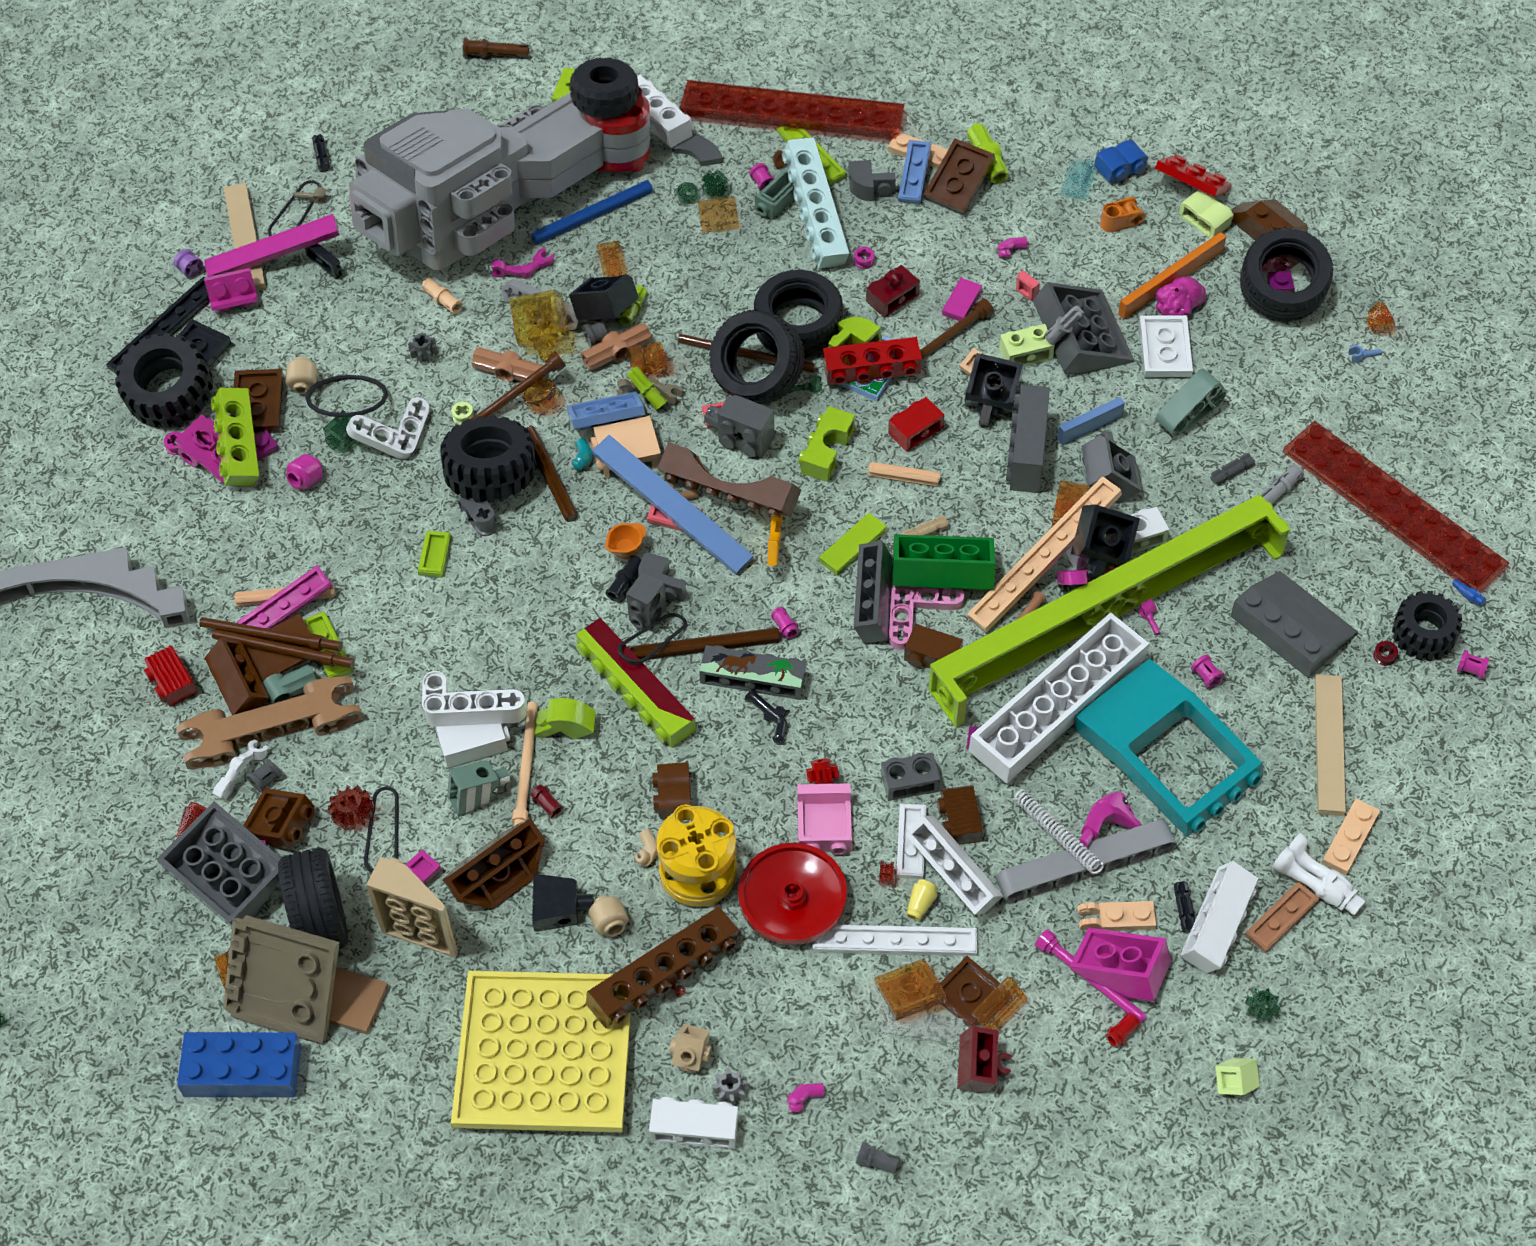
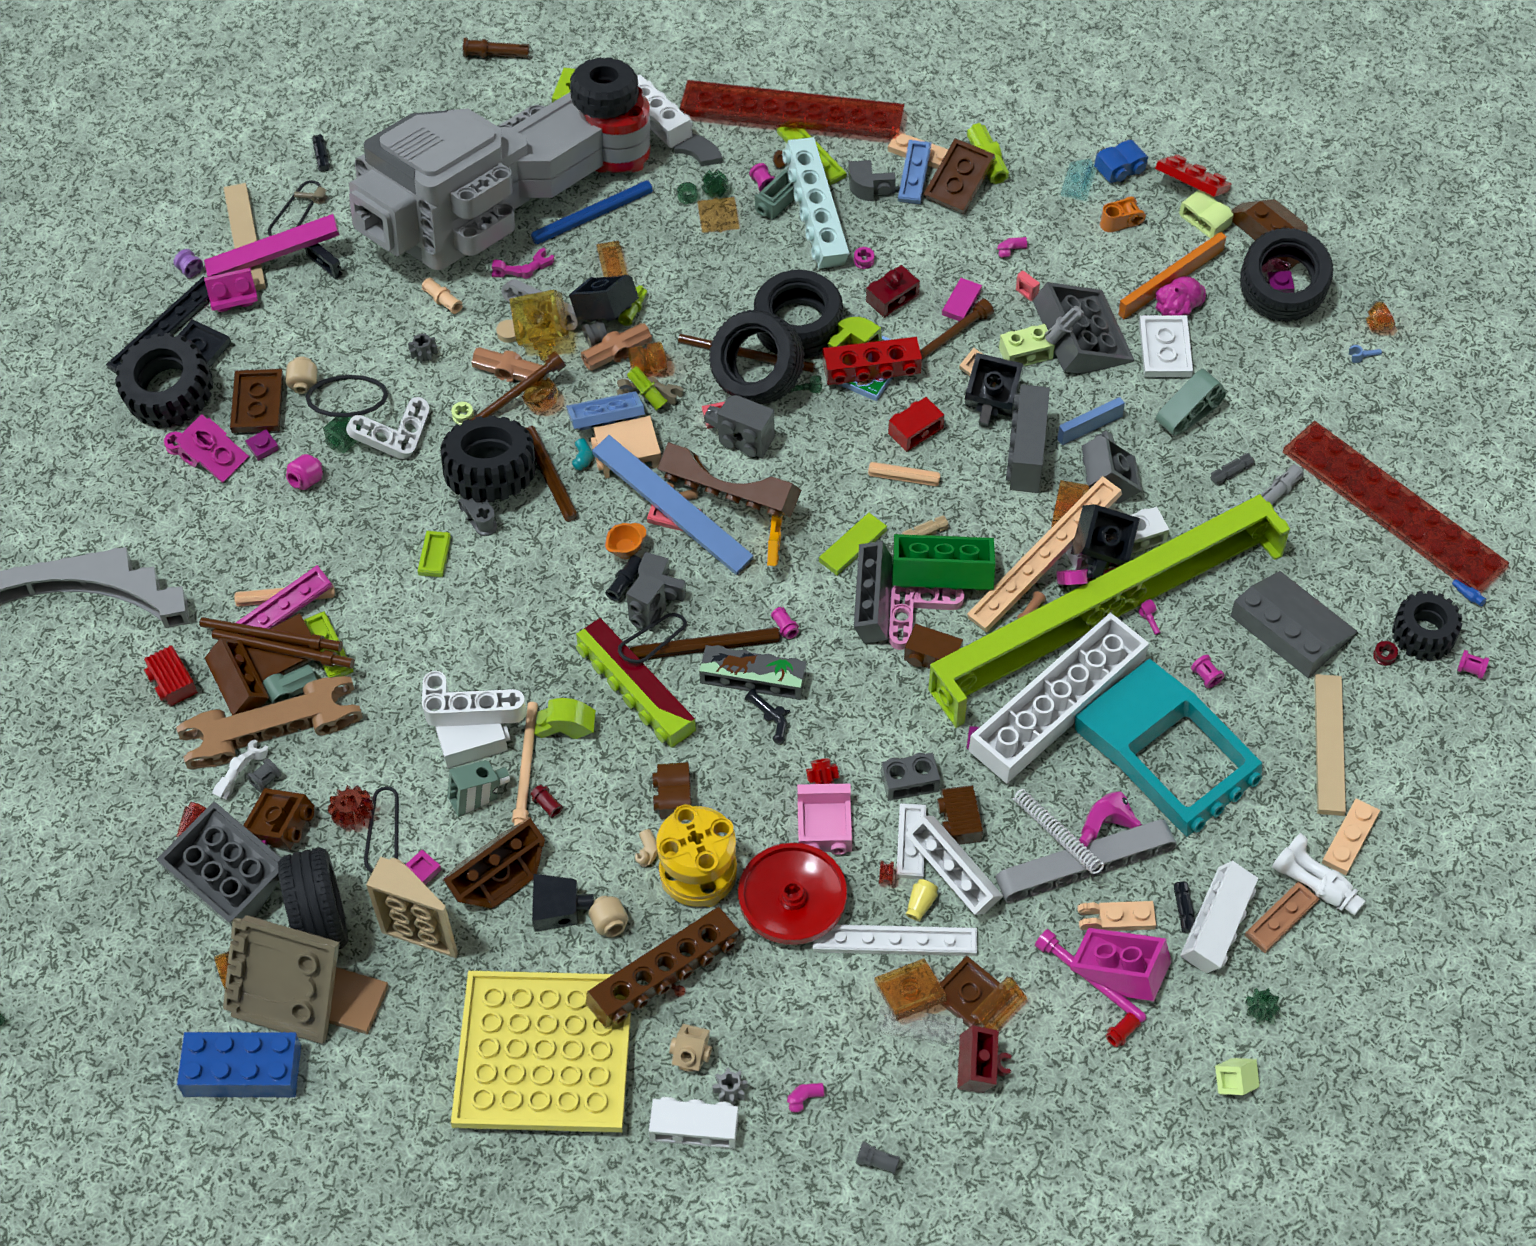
(237, 403): lime brick -> none
(505, 331): none -> tan tile
(832, 427): lime arch -> none

